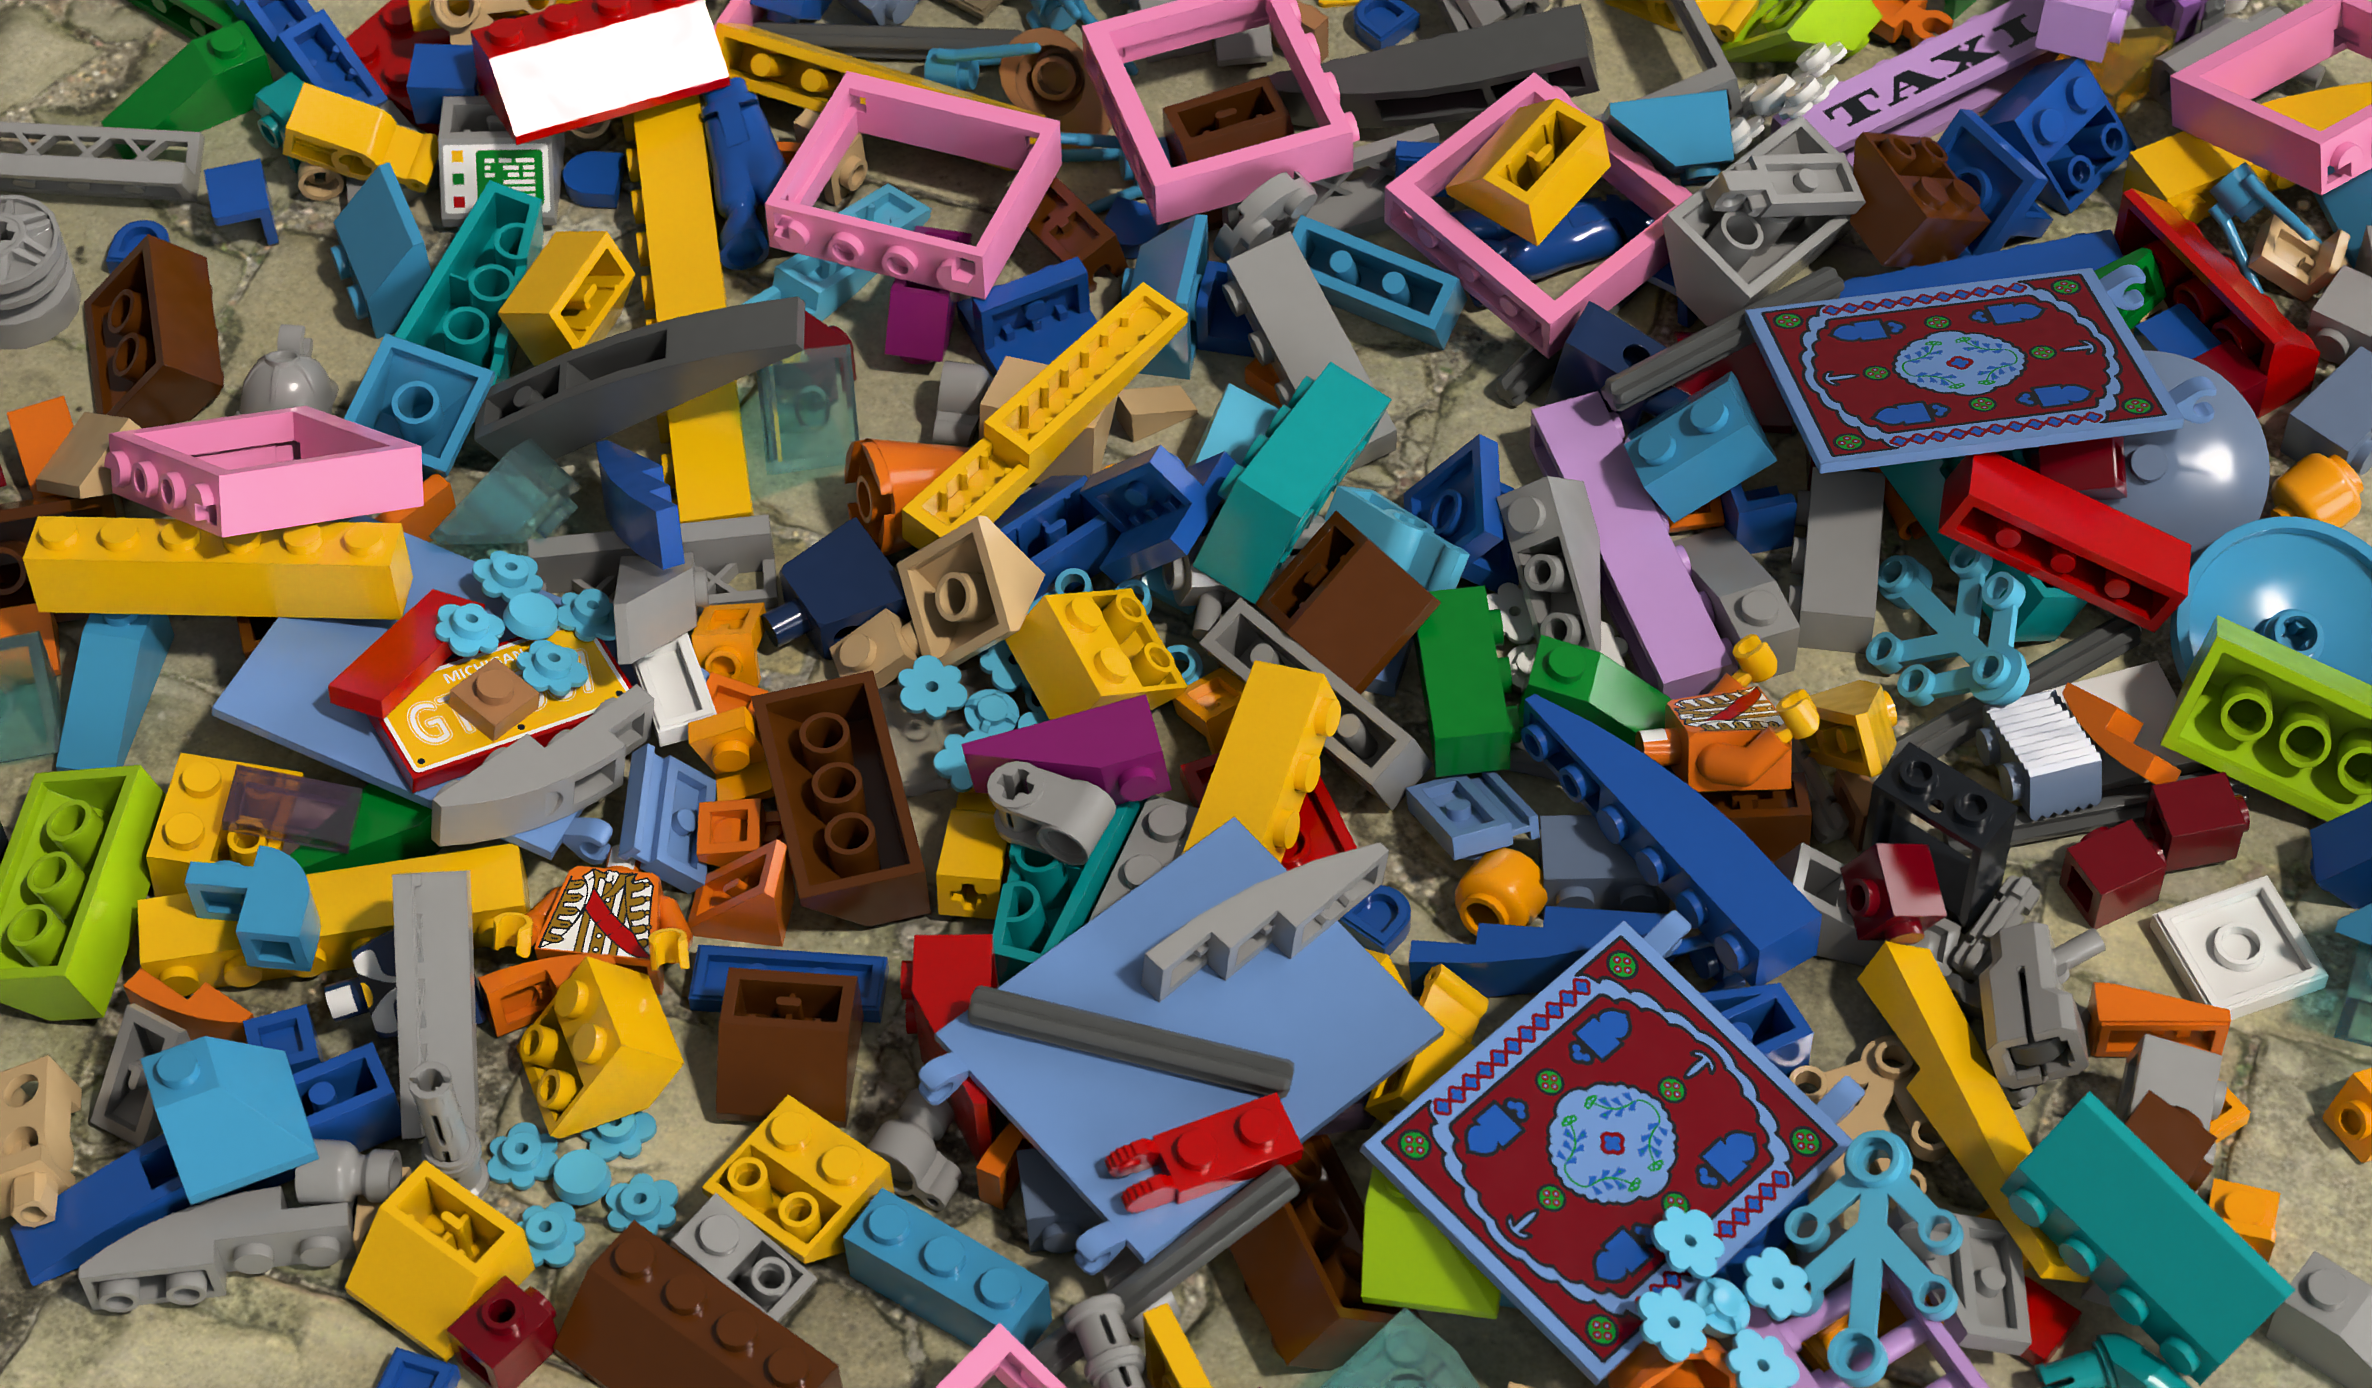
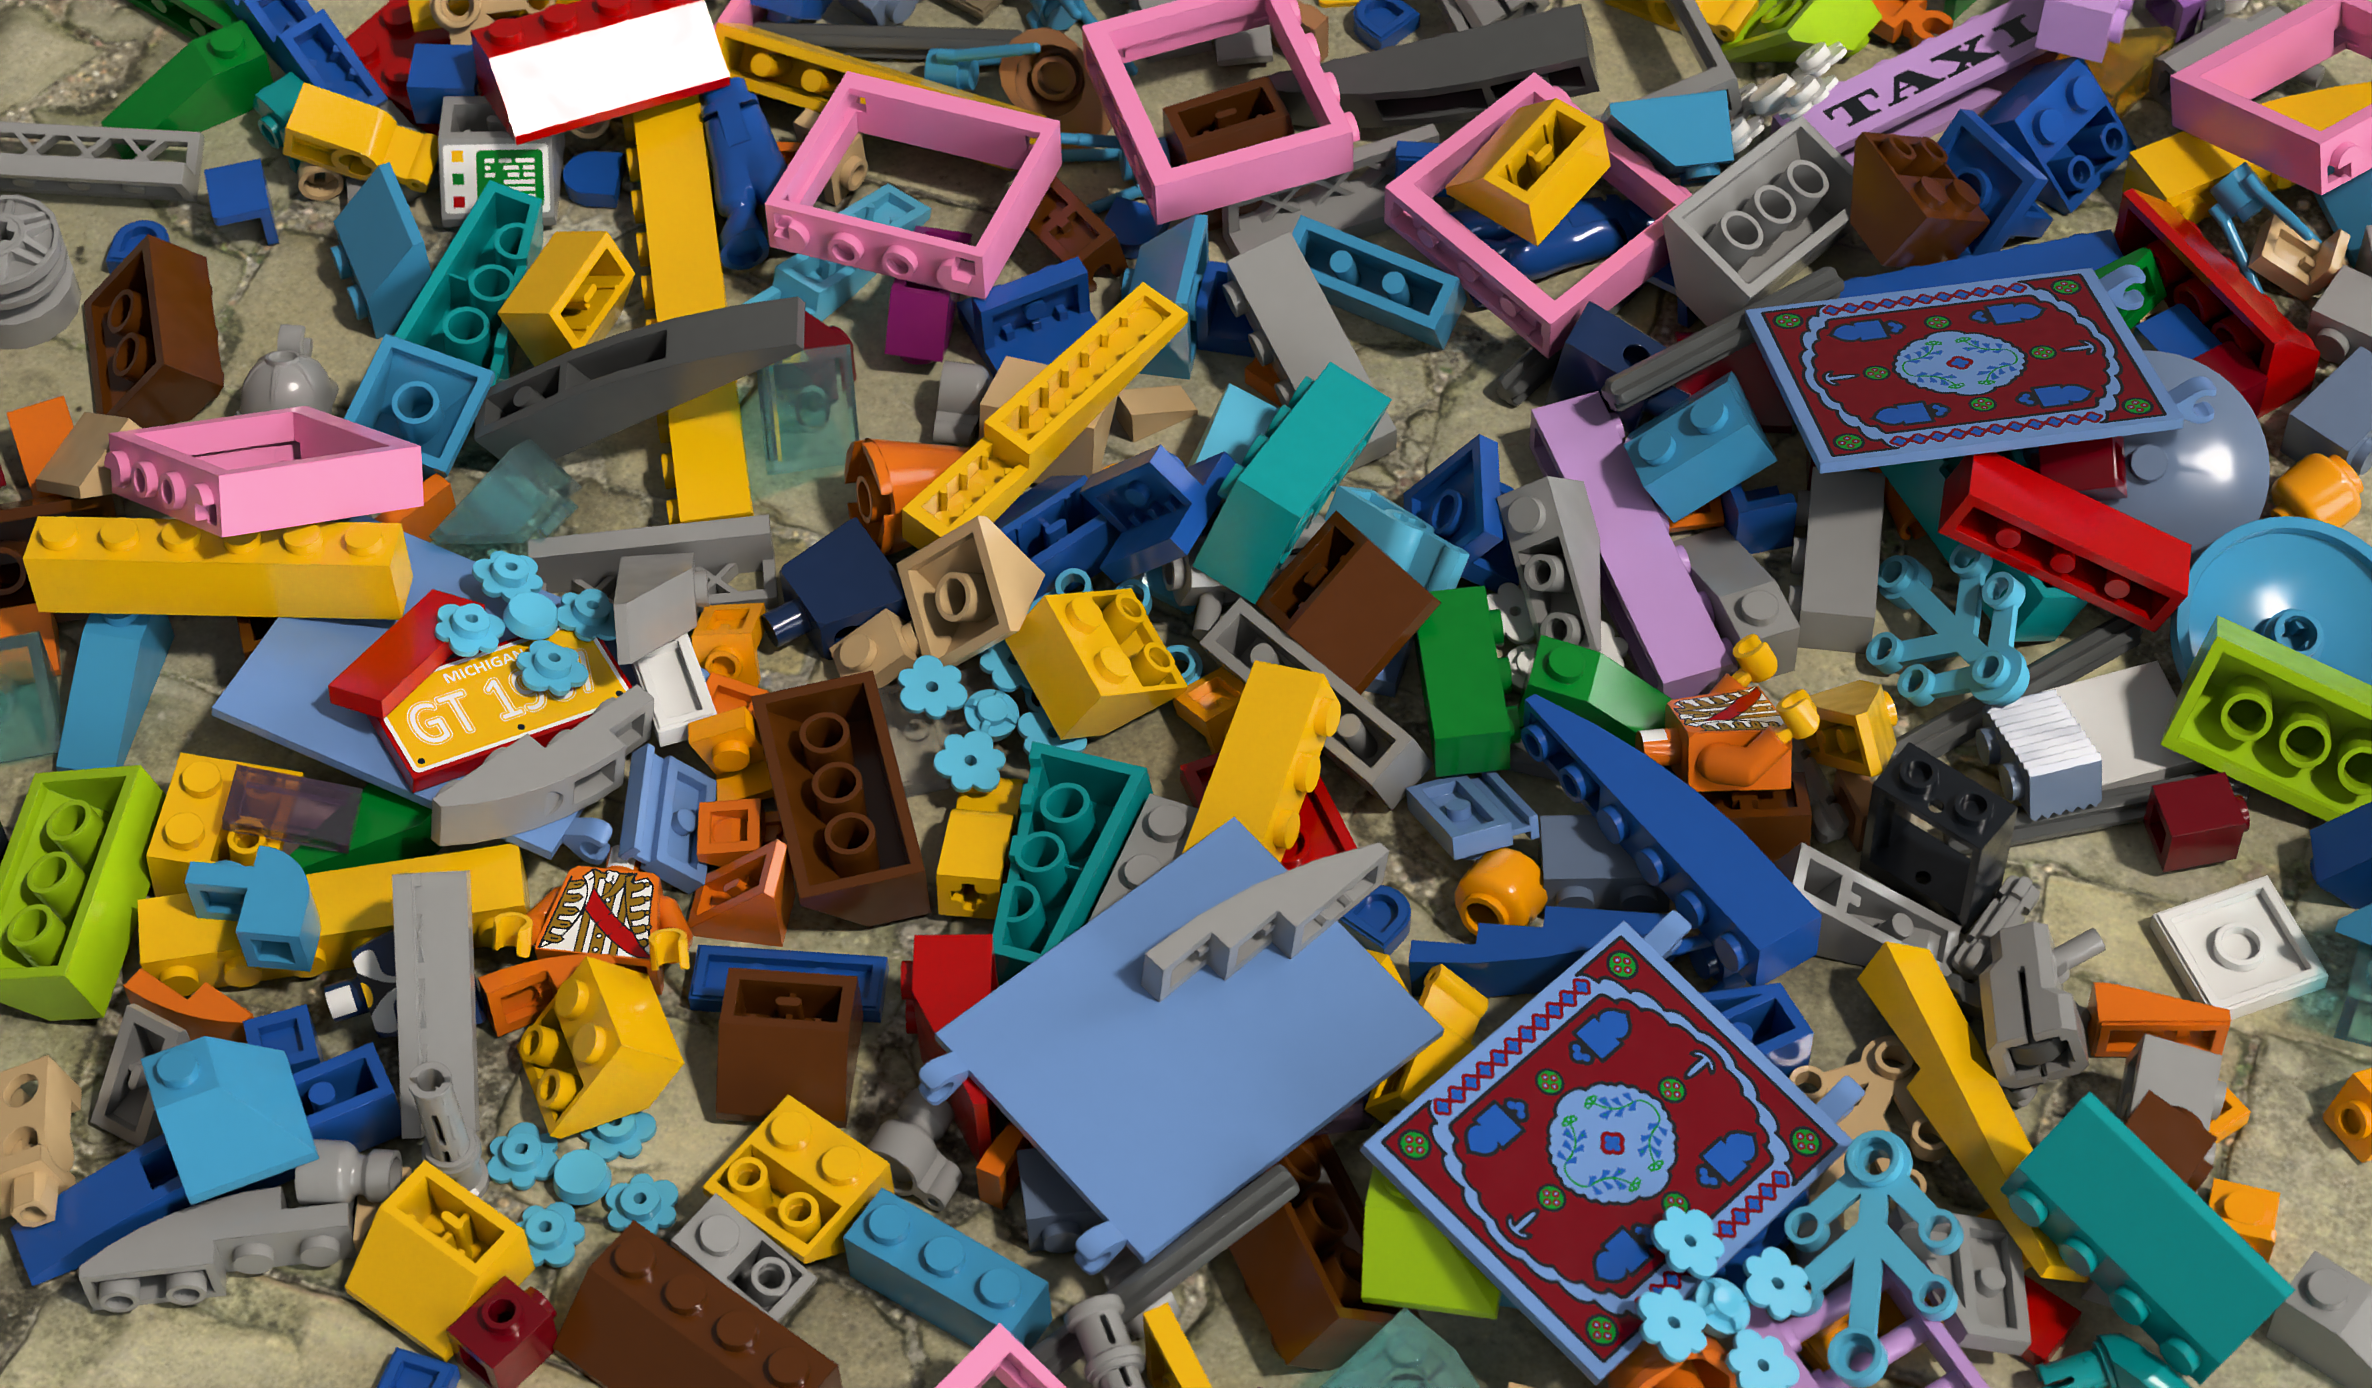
(494, 699): medium nougat plate -> none
(640, 505): blue slope -> none
(1056, 816): light grey piece -> none
(1103, 745): magenta slope -> none
(1130, 1041): dark grey axle -> none
(1207, 1154): red hinge -> none
(1267, 214): light grey plate -> none
(1788, 186): light grey hinge -> none
(1893, 893): dark red brick -> none
(2113, 873): dark red brick -> none
(2116, 733): orange slope -> none

